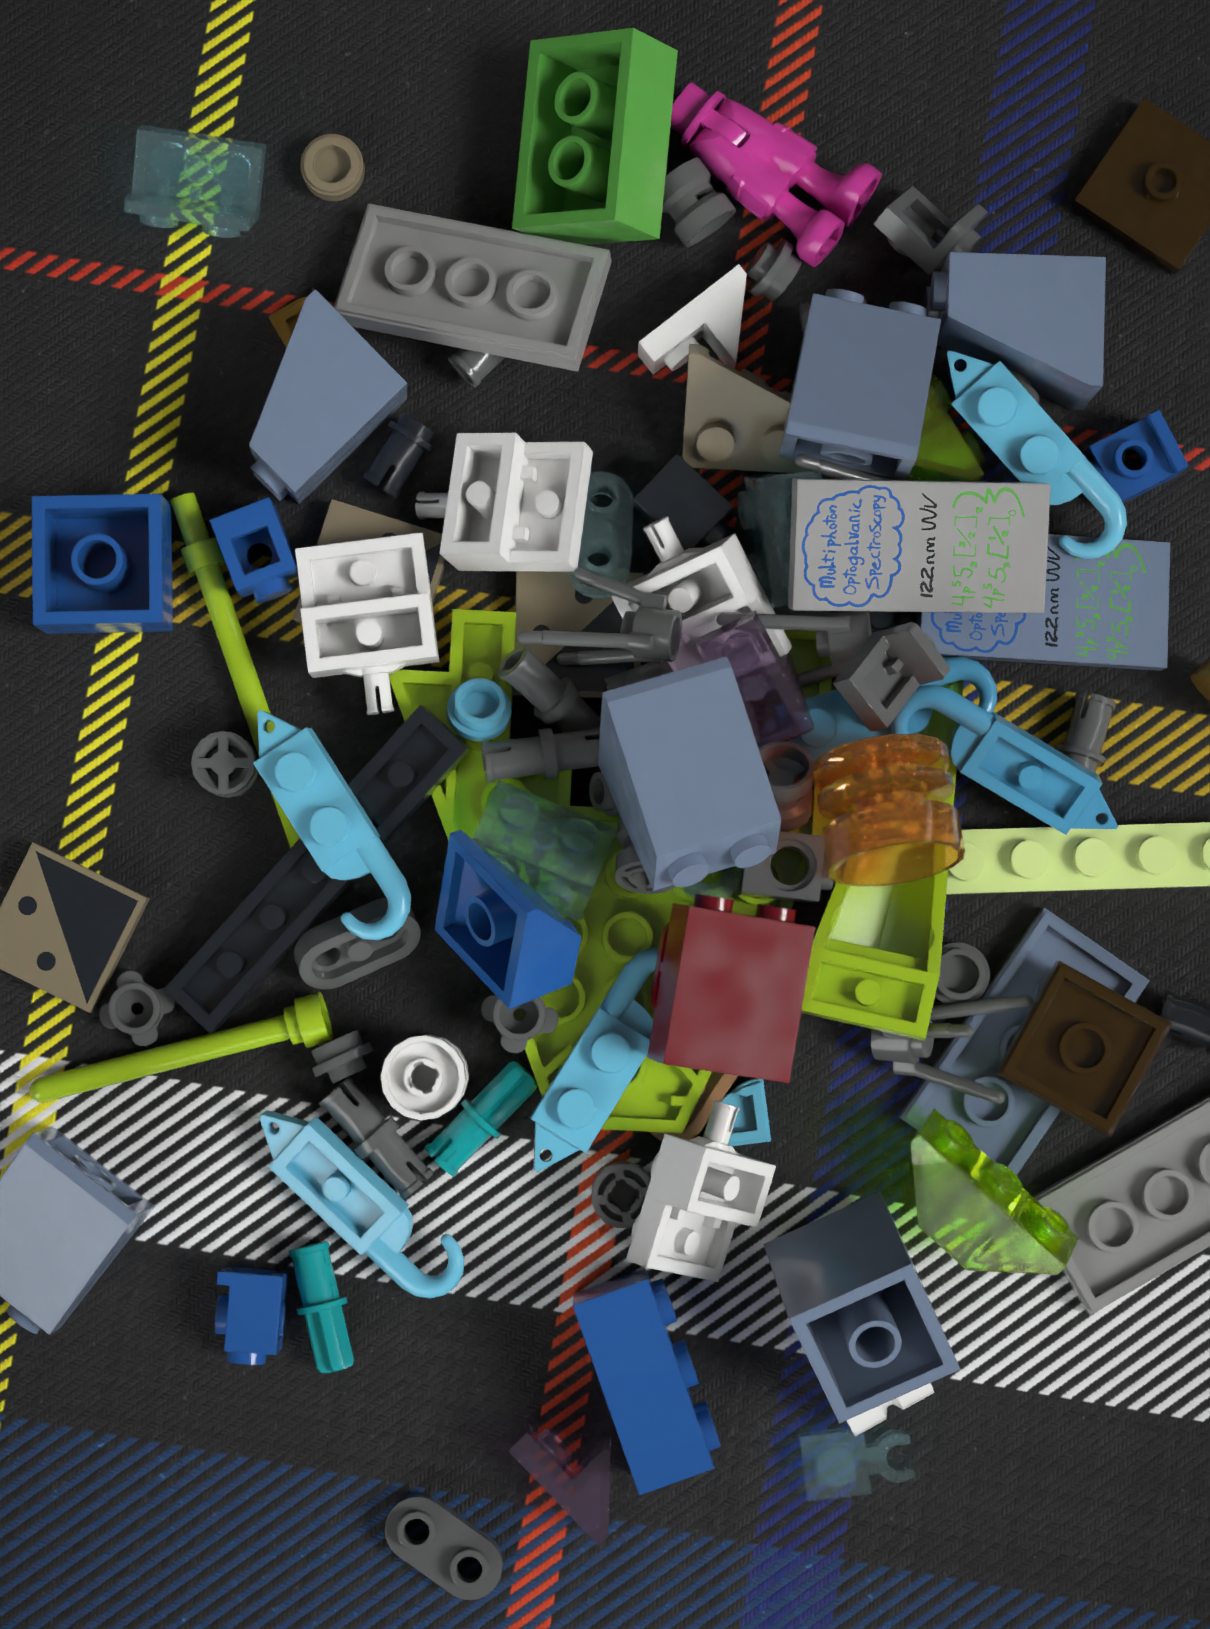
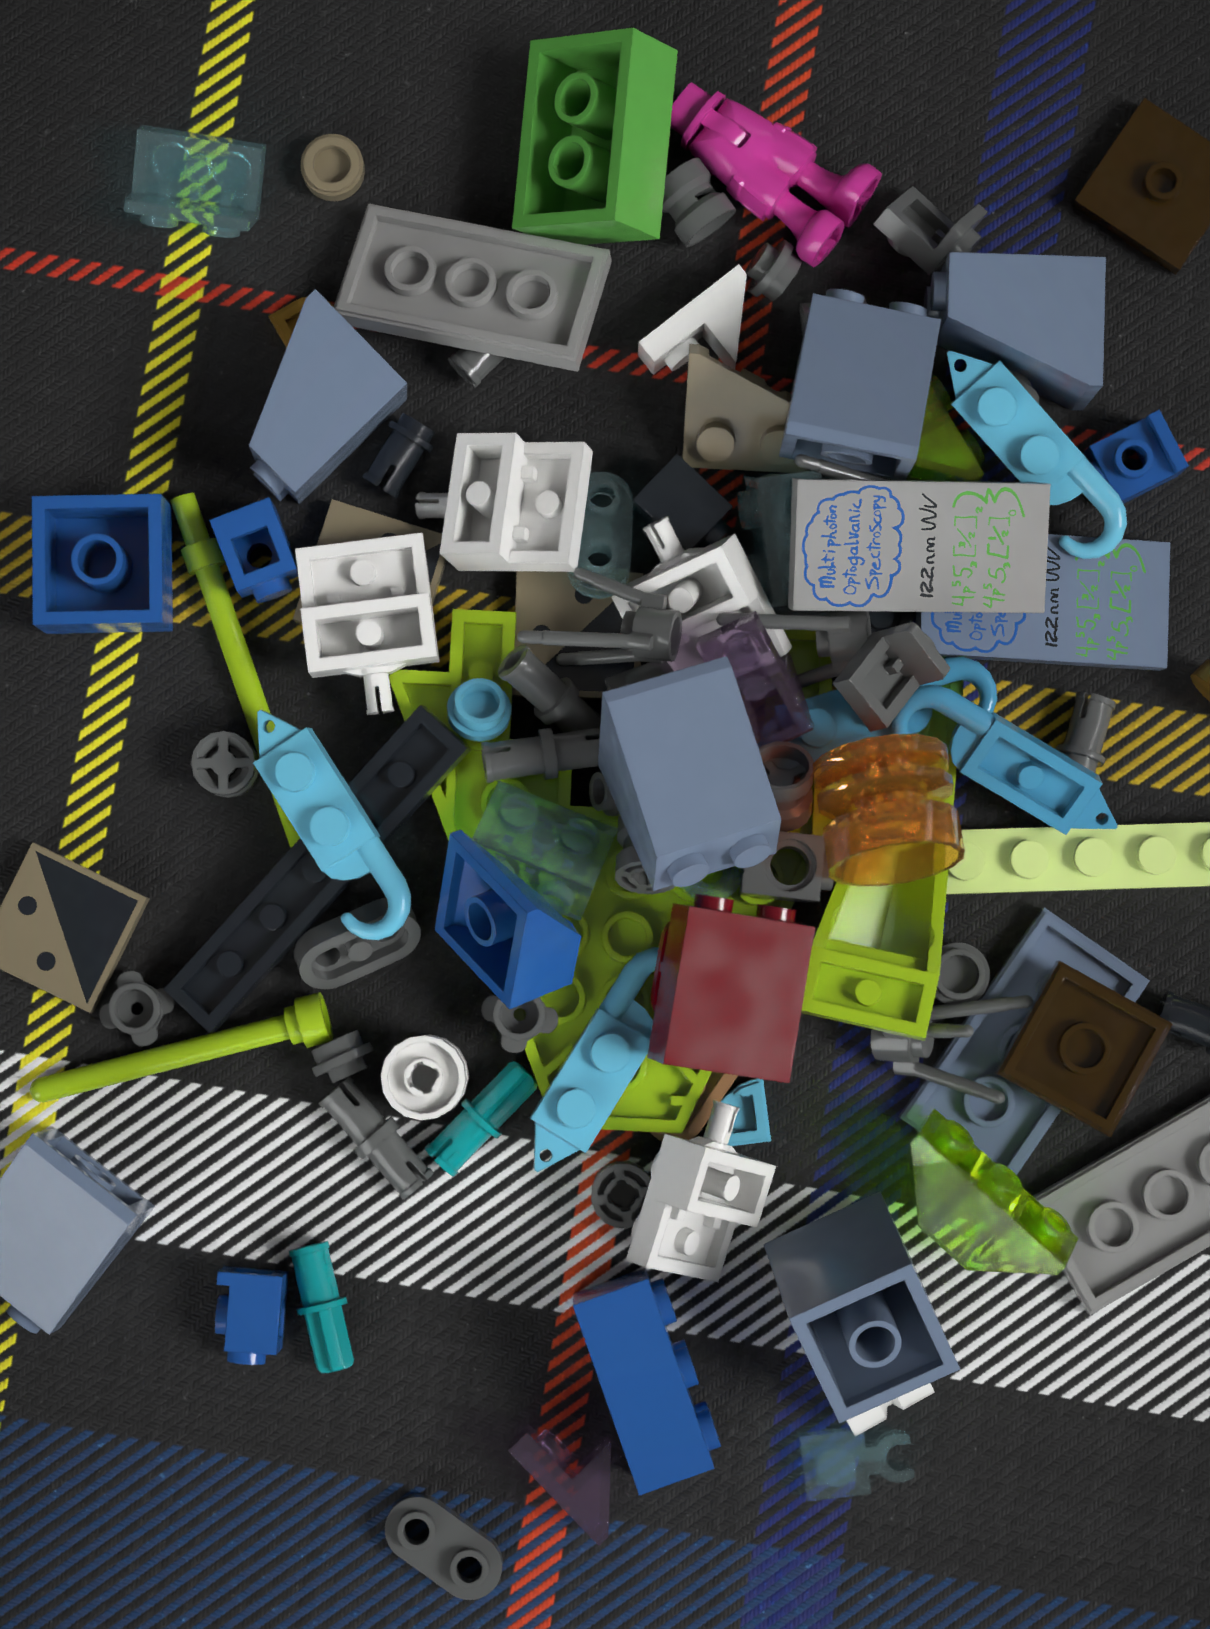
(353, 1201): medium azure plate -> none

